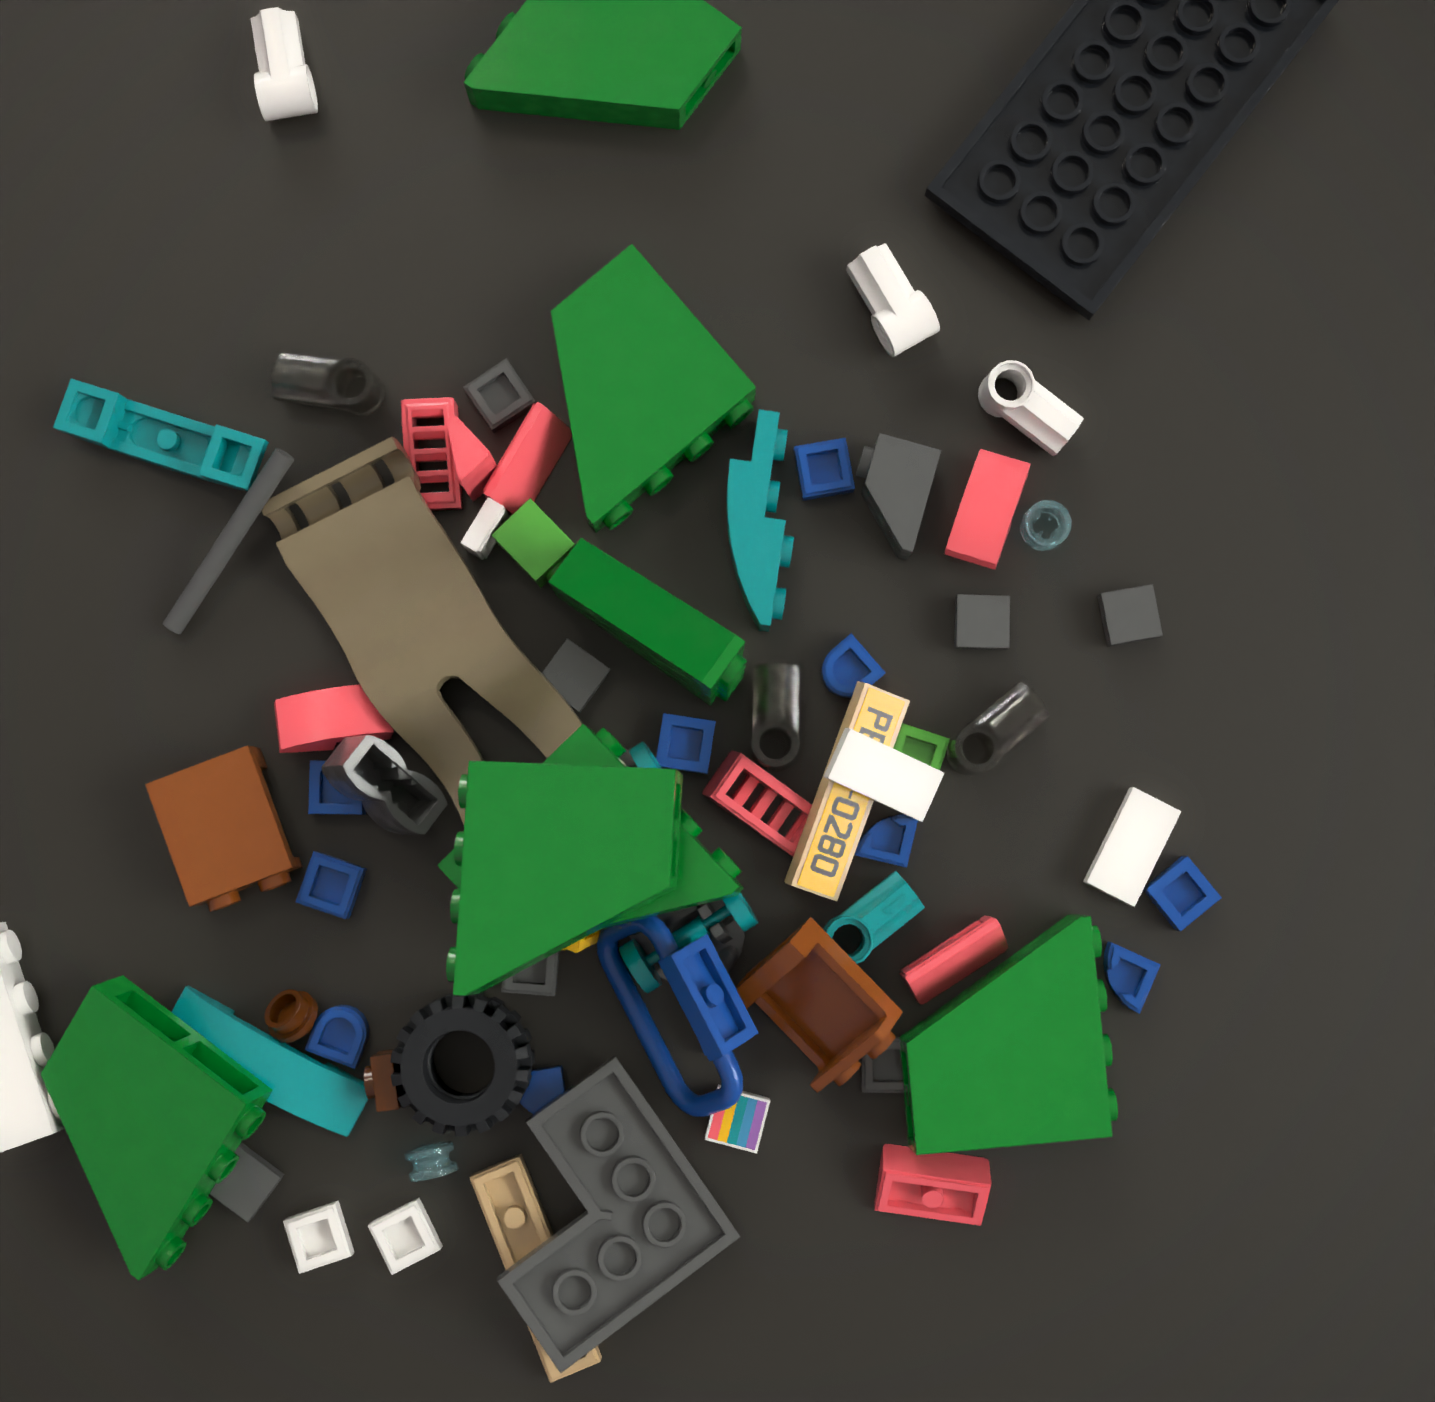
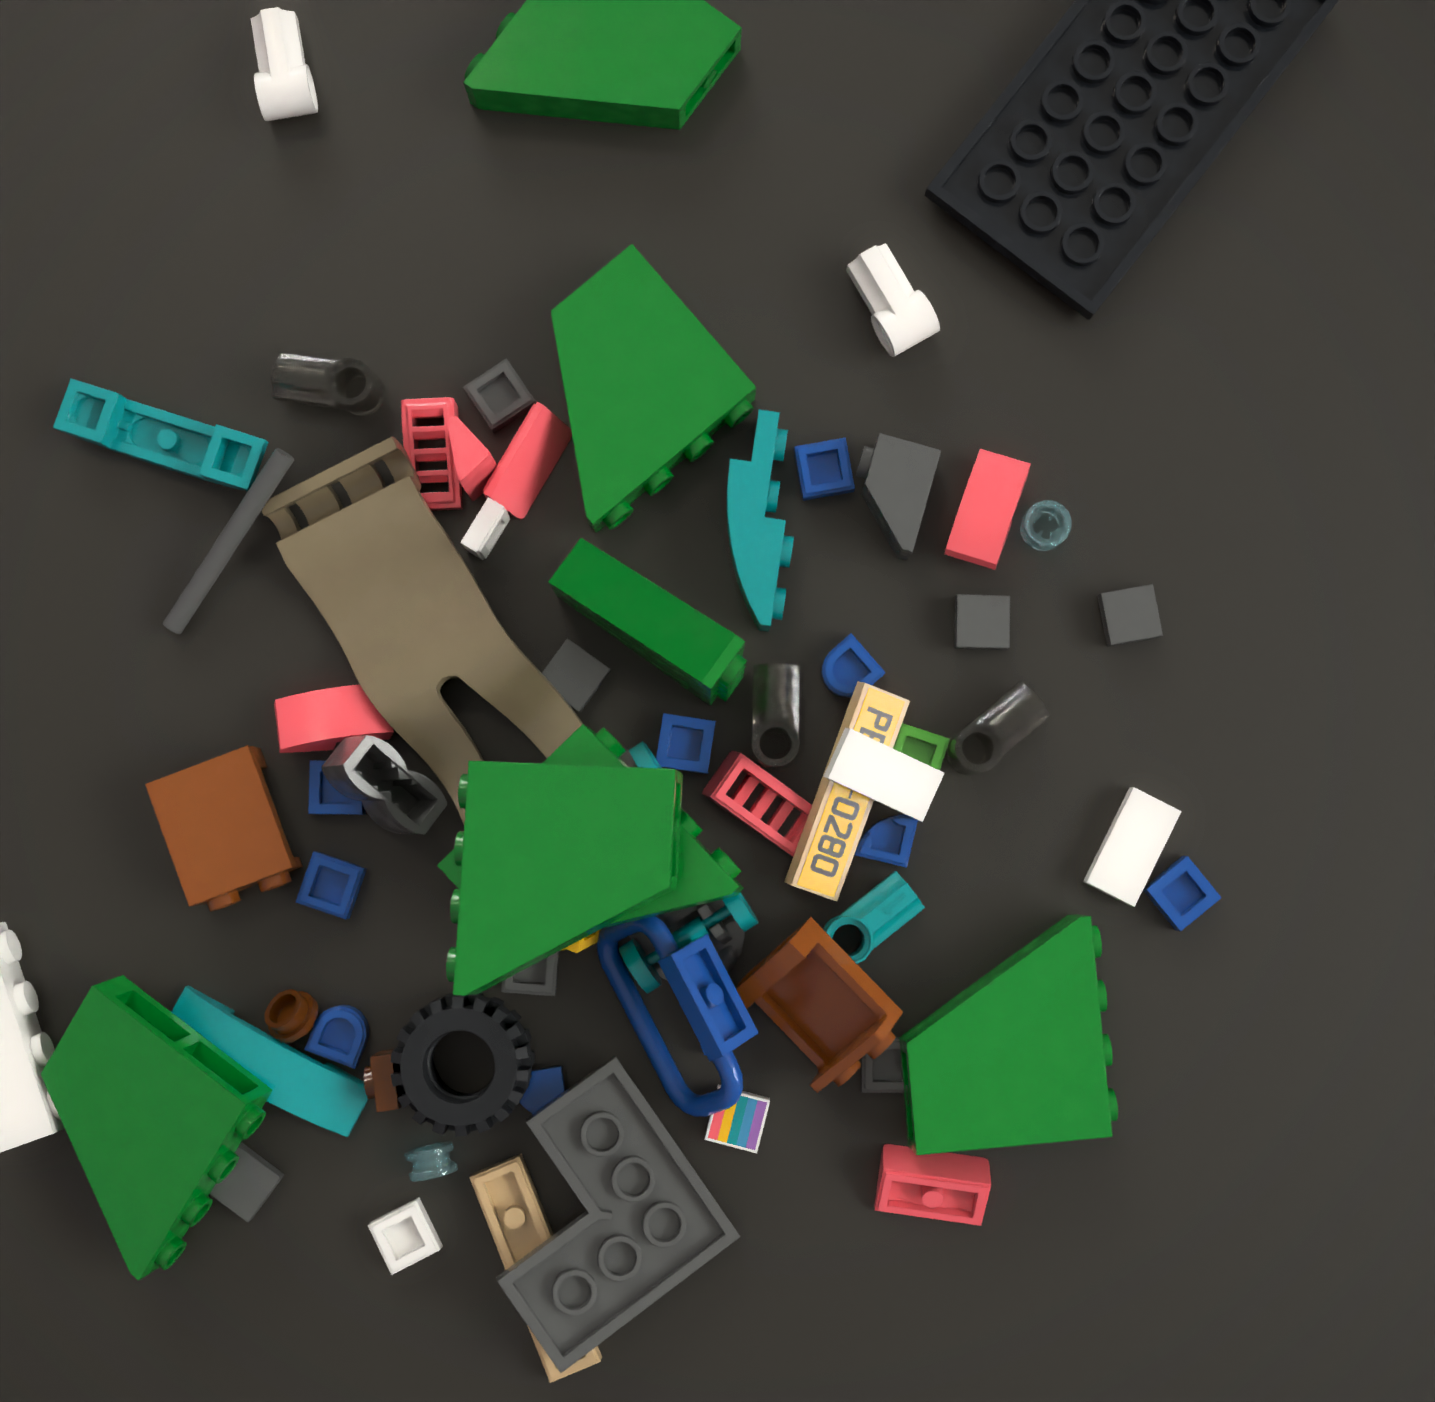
(318, 1237): white tile -> none
(534, 542): bright green brick -> none
(954, 959): coral slope -> none
(1034, 411): white piece -> none
(1129, 975): blue tile -> none

